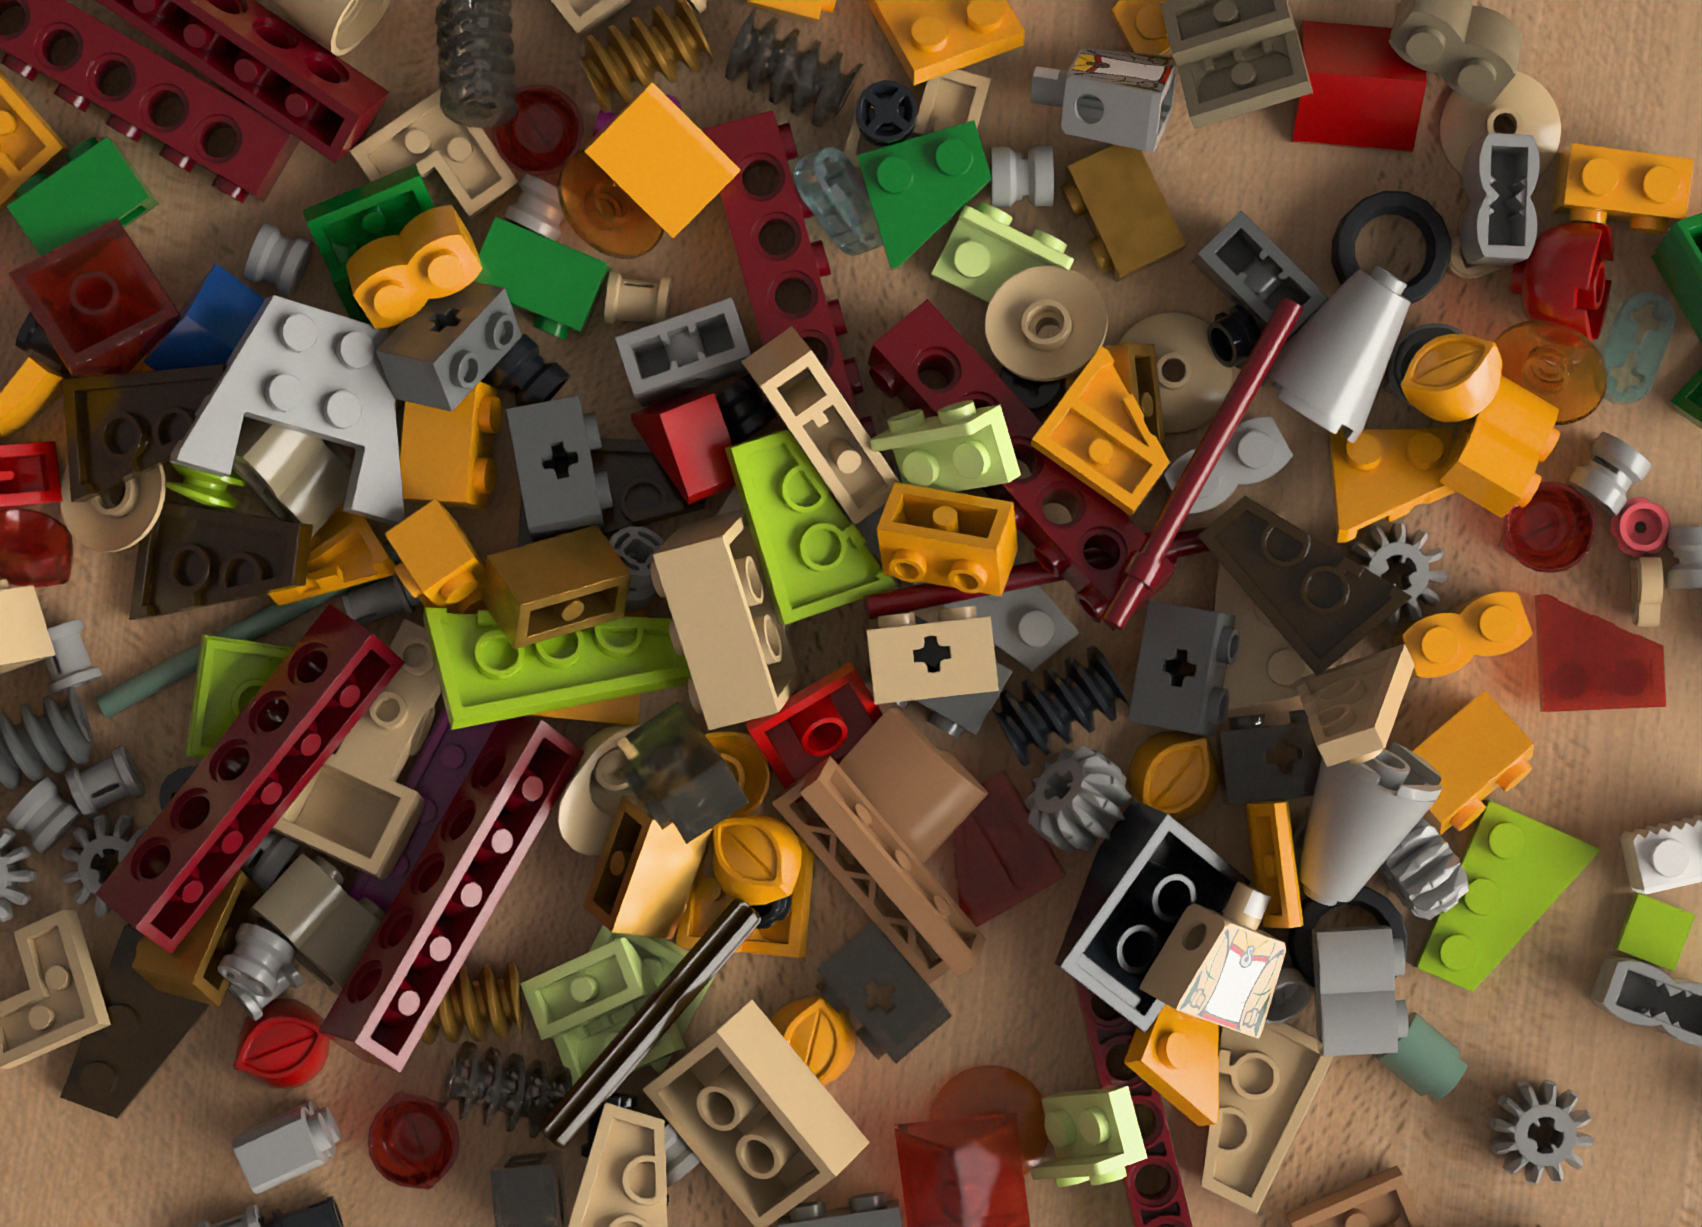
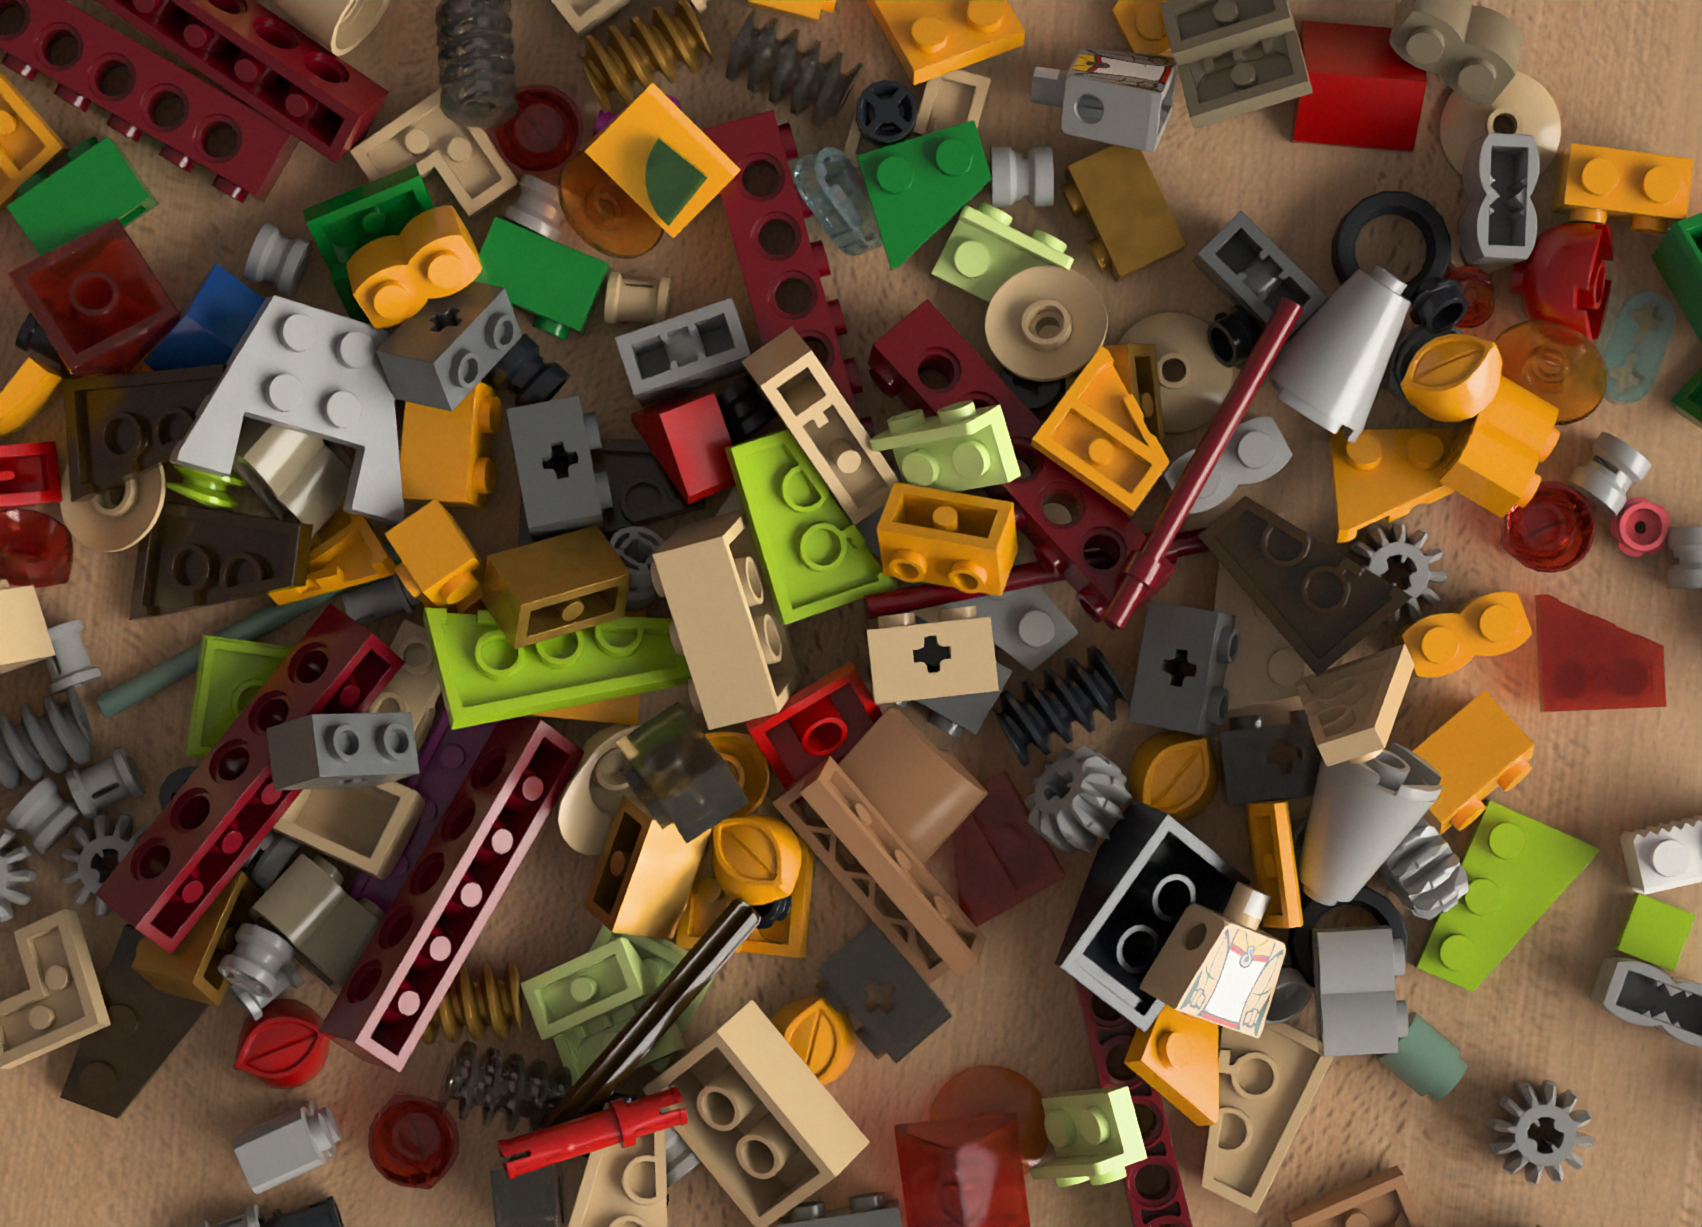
(342, 750): none -> dark grey brick
(593, 1132): none -> red pin
(670, 180): none -> clear green tile
(1438, 304): none -> black plate
(1481, 282): none -> clear red bush
(1646, 590): tan tile -> none

